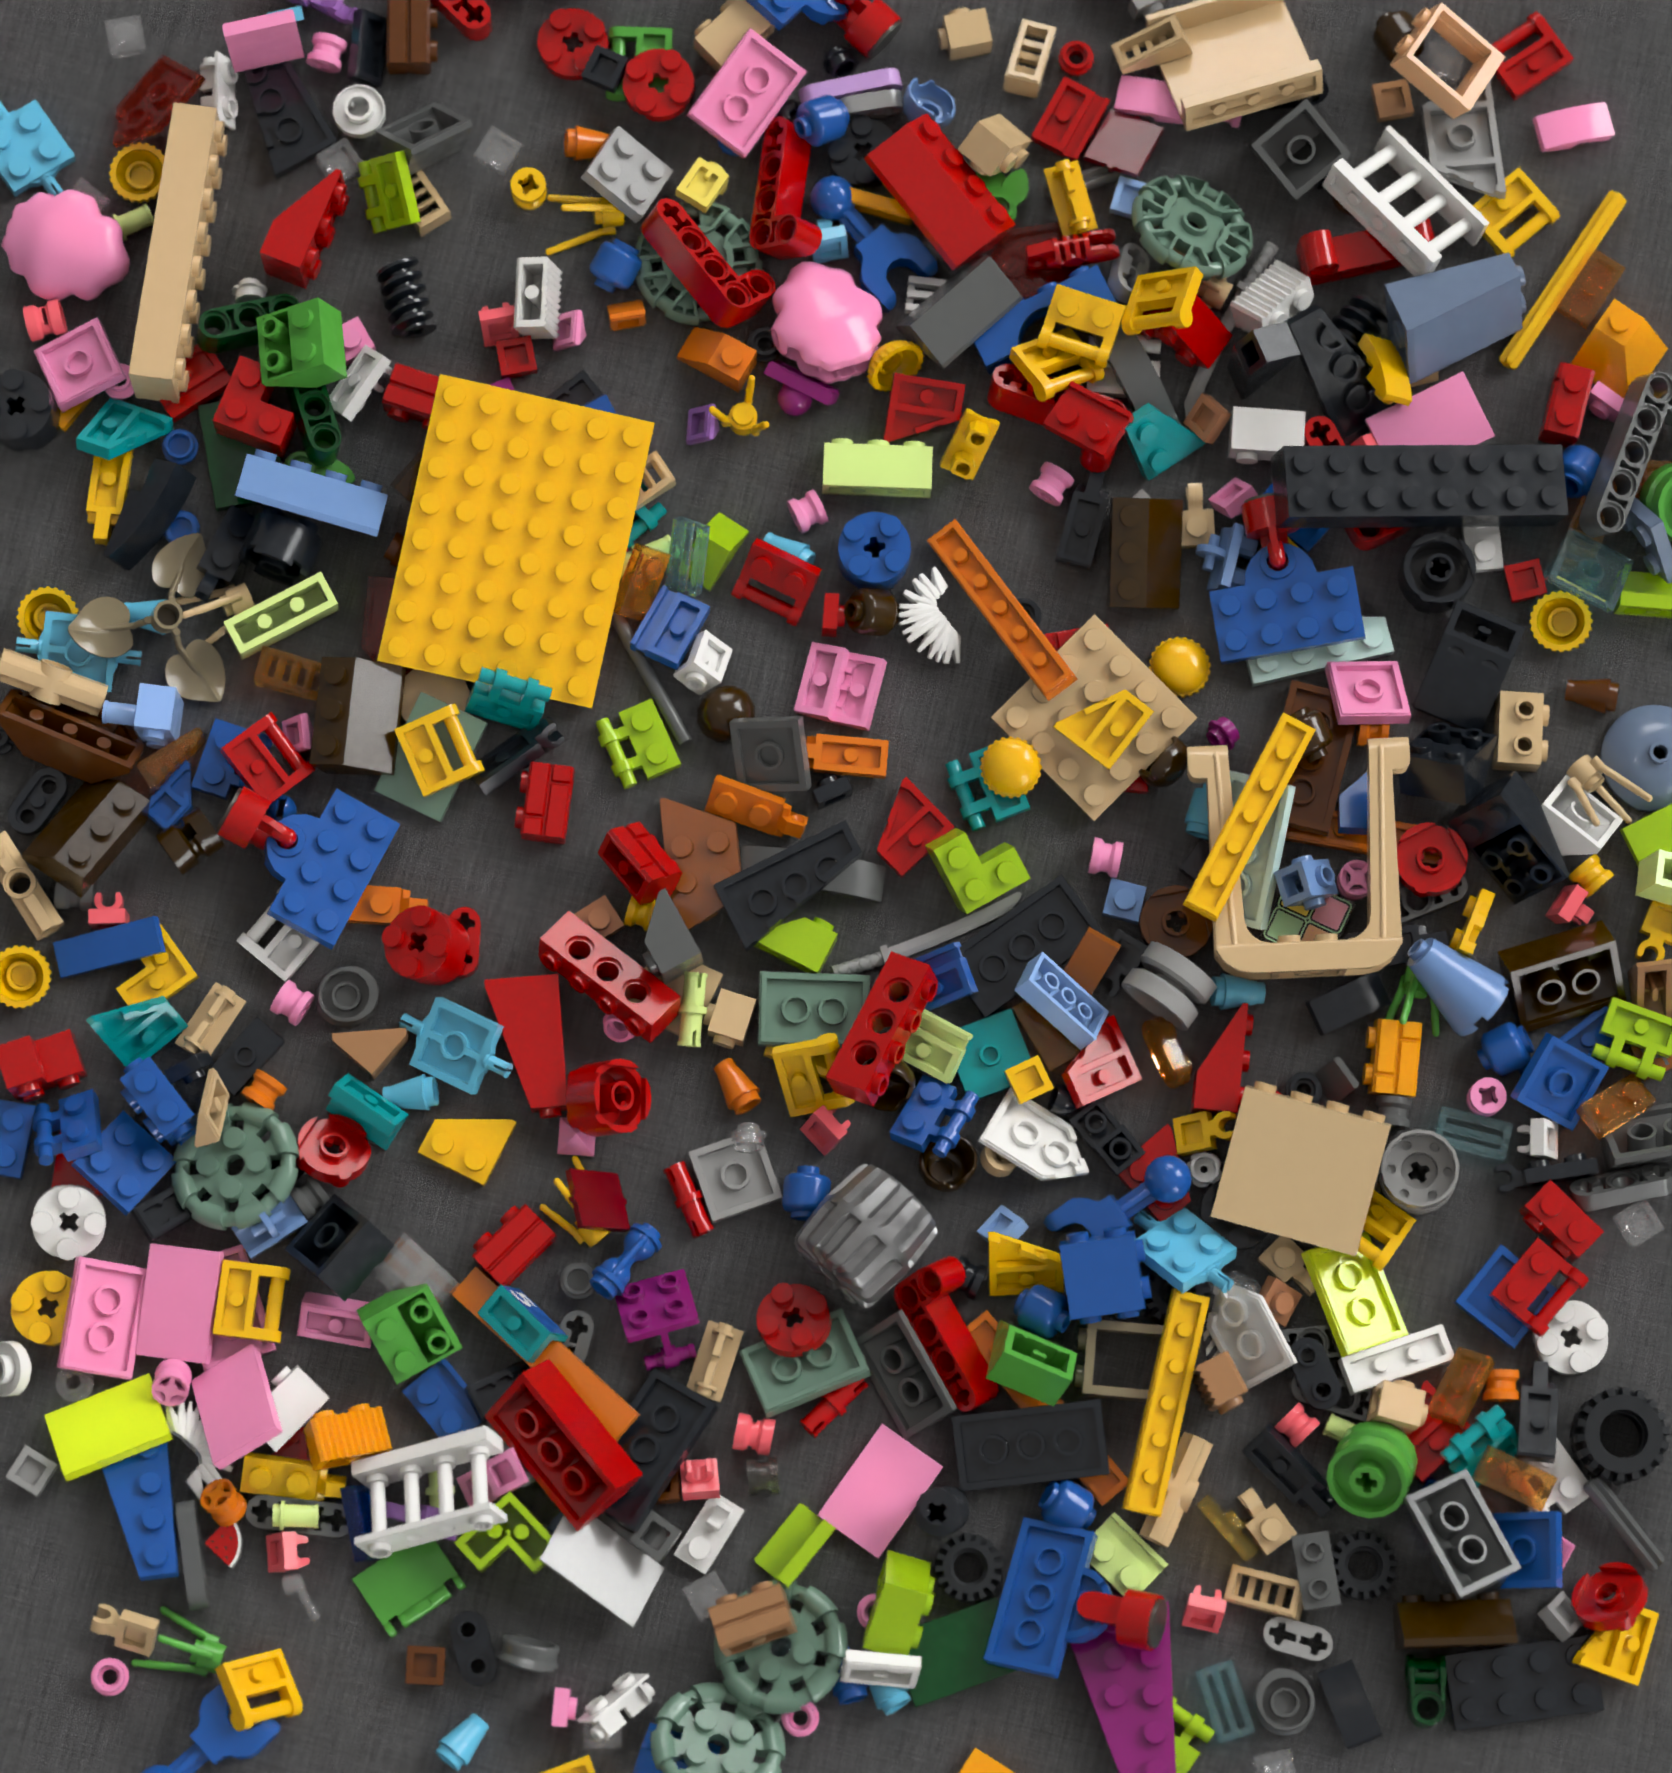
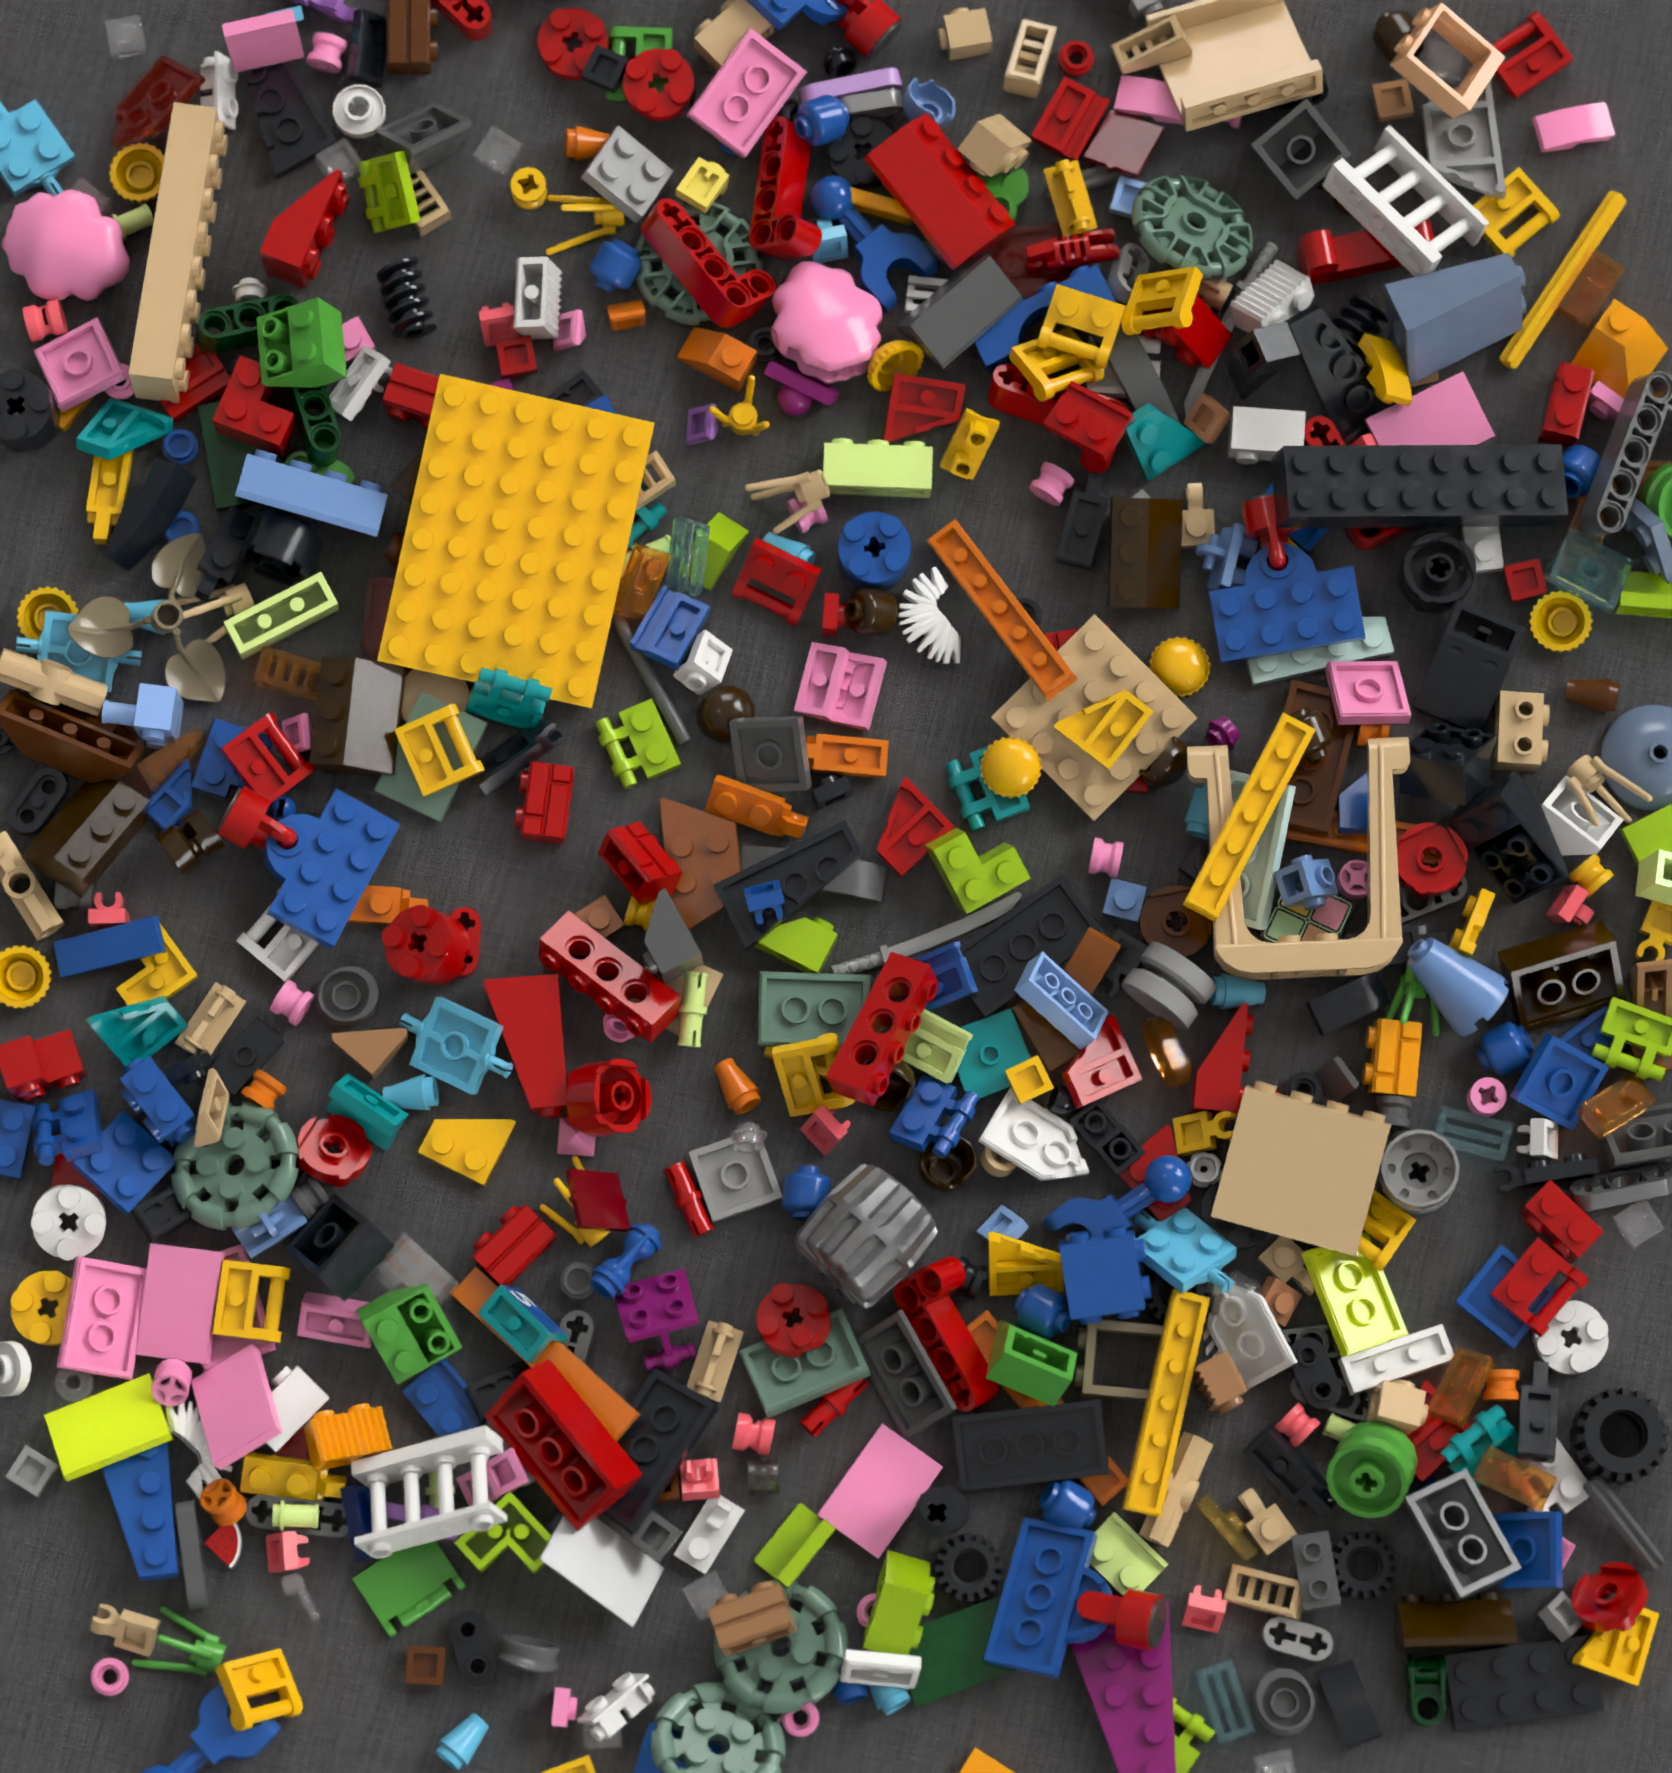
(729, 1018): tan brick -> none
(764, 896): none -> blue tile
(807, 487): none -> tan plant
(1231, 497): bright pink plate -> none

